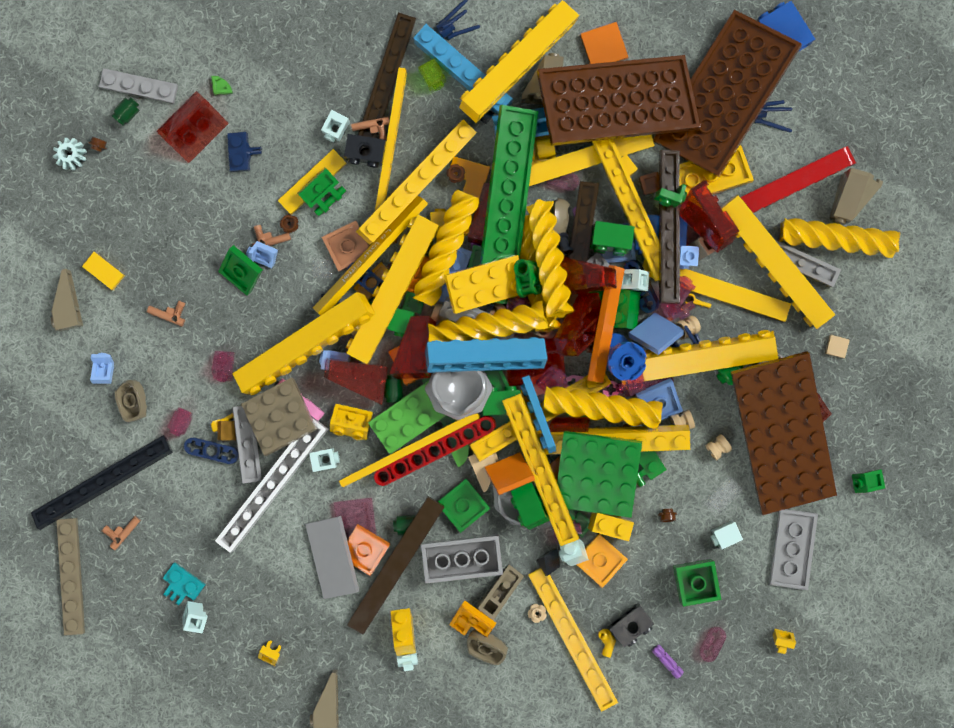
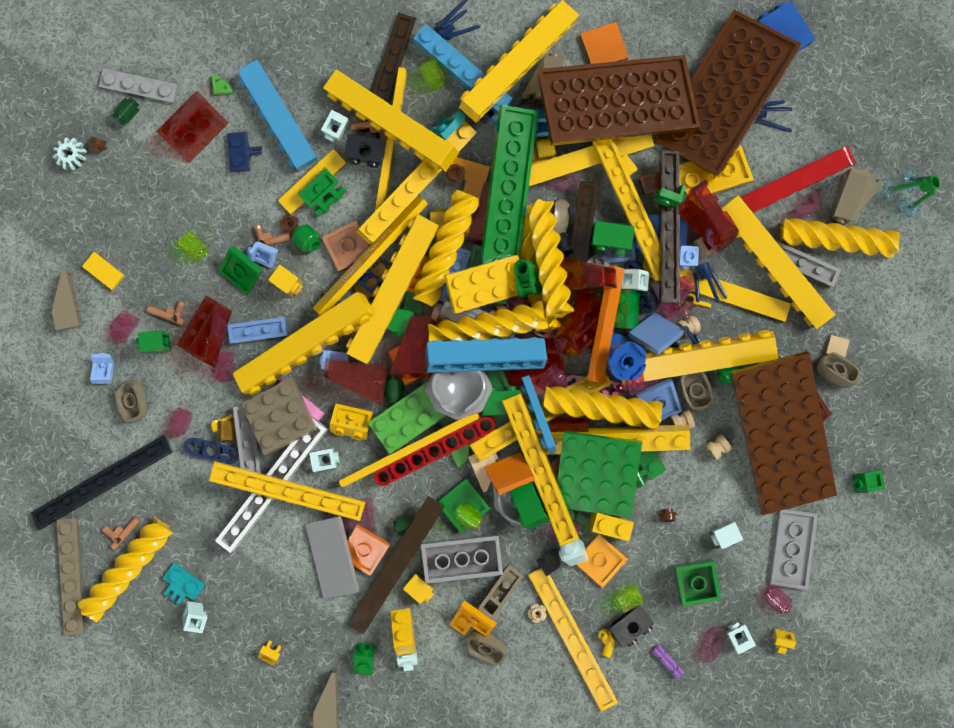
(123, 326): none -> clear pink bracket
(125, 569): none -> yellow piece
(153, 342): none -> green brick
(193, 246): none -> clear neon green brick
(206, 331): none -> clear red wedge
(257, 330): none -> medium blue plate
(277, 115): none -> dark azure brick
(286, 281): none -> yellow brick
(286, 490): none -> yellow tile
(306, 238): none -> green head
(364, 659): none -> green bracket
(391, 120): none -> yellow brick
(418, 589): none -> yellow brick
(448, 125): none -> teal plate
(468, 516): none -> clear neon green brick
(628, 598): none -> clear neon green brick
(697, 390): none -> dark tan piece
(705, 273): none -> dark blue plant
(745, 642): none -> light aqua brick
(778, 599): none -> clear pink brick
(805, 211): none -> clear pink bracket
(838, 370): none -> dark tan piece
(926, 184): none -> plant

